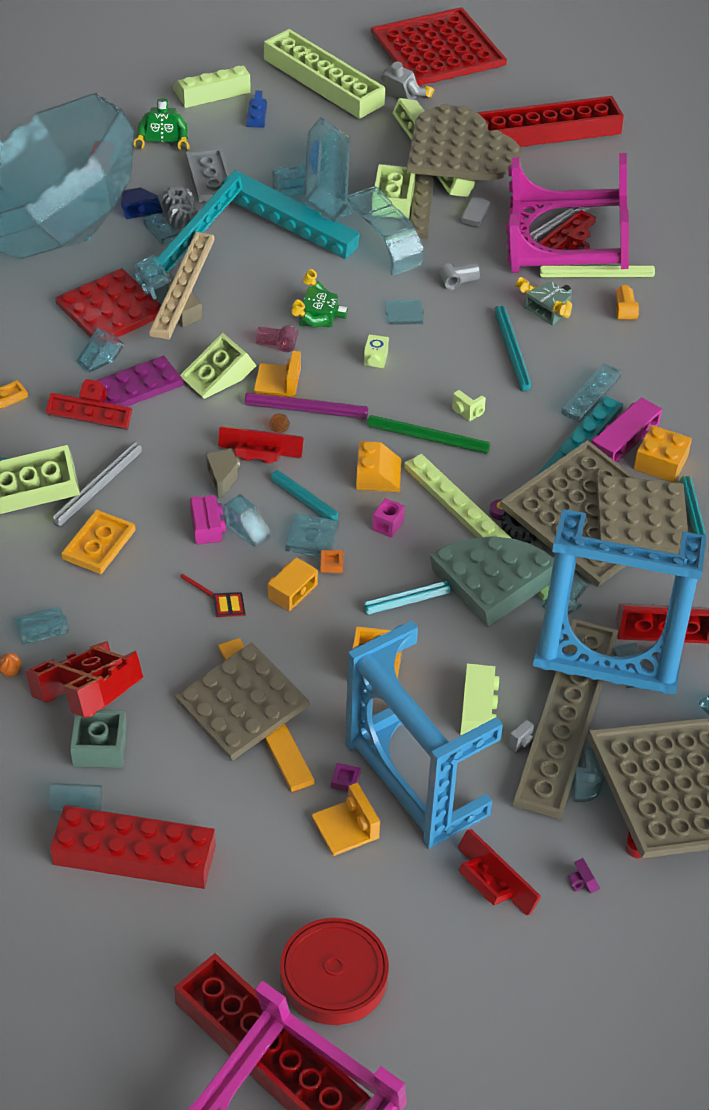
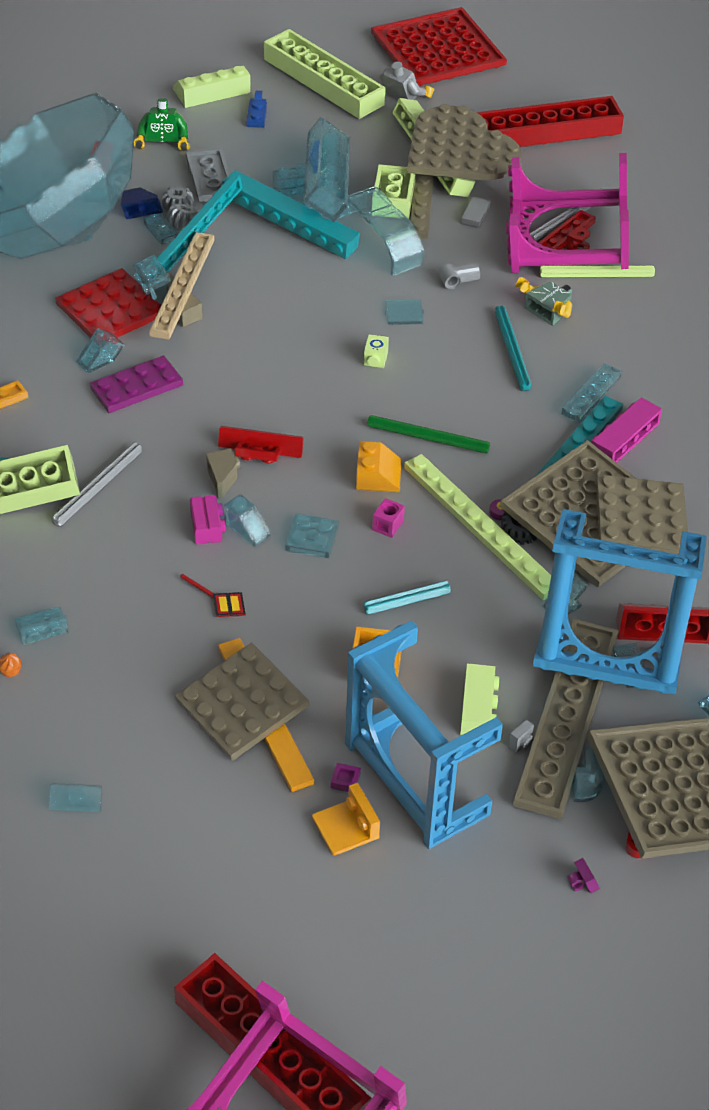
(87, 678): red wedge -> none
(90, 407): red plate -> none
(98, 541): light orange plate -> none
(99, 739): sand green brick -> none
(133, 846): red brick -> none
(218, 367): yellowish green slope -> none
(279, 379): light orange bracket -> none
(279, 423): clear orange plate -> none
(282, 338): clear pink piece -> none
(292, 584): light orange brick -> none
(304, 495): teal axle -> none
(306, 405): magenta axle -> none
(318, 306): green torso -> none
(332, 561): orange plate -> none
(334, 971): red brick -> none
(466, 406): yellowish green bracket -> none
(493, 573): sand green brick -> none
(493, 875): red bracket -> none
(626, 305): light orange piece -> none
(662, 453): light orange brick -> none
(692, 506): teal axle -> none

